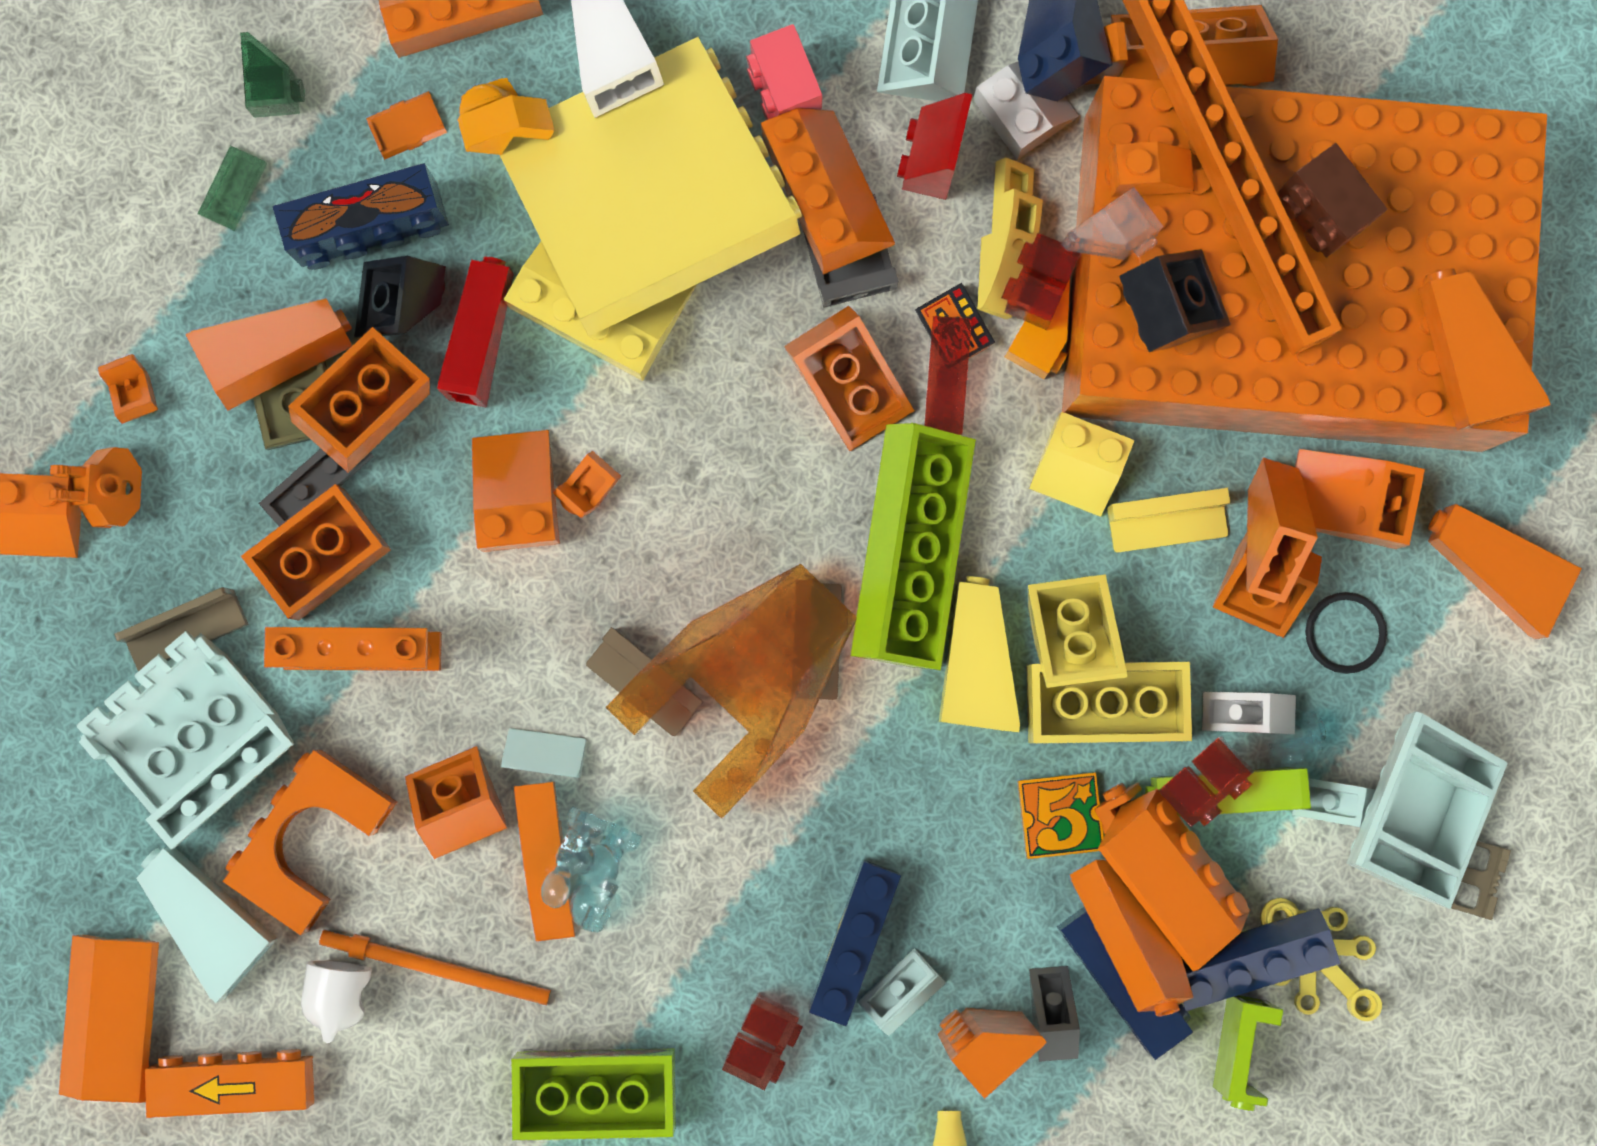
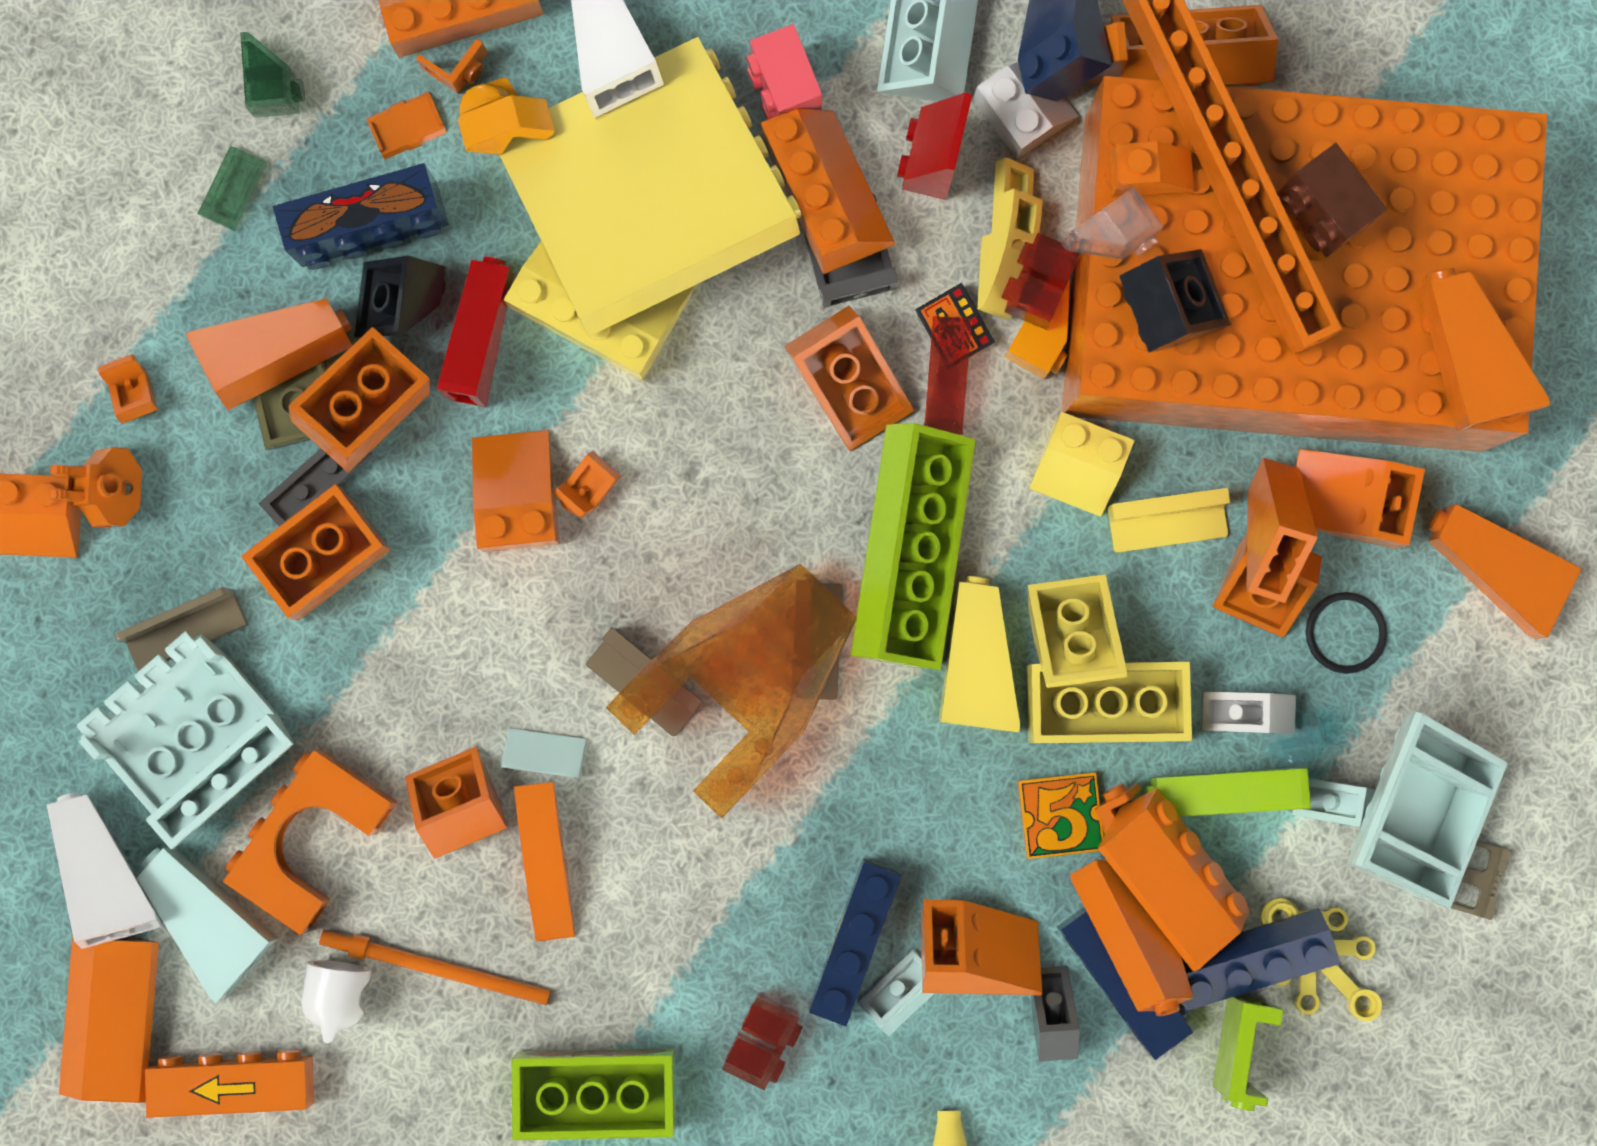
(96, 878): none -> white slope
(352, 648): orange fence -> none
(466, 70): none -> orange bracket
(597, 867): clear light blue animal -> none
(978, 950): none -> orange slope
(989, 1044): orange slope -> none
(1193, 797): clear red piece -> none

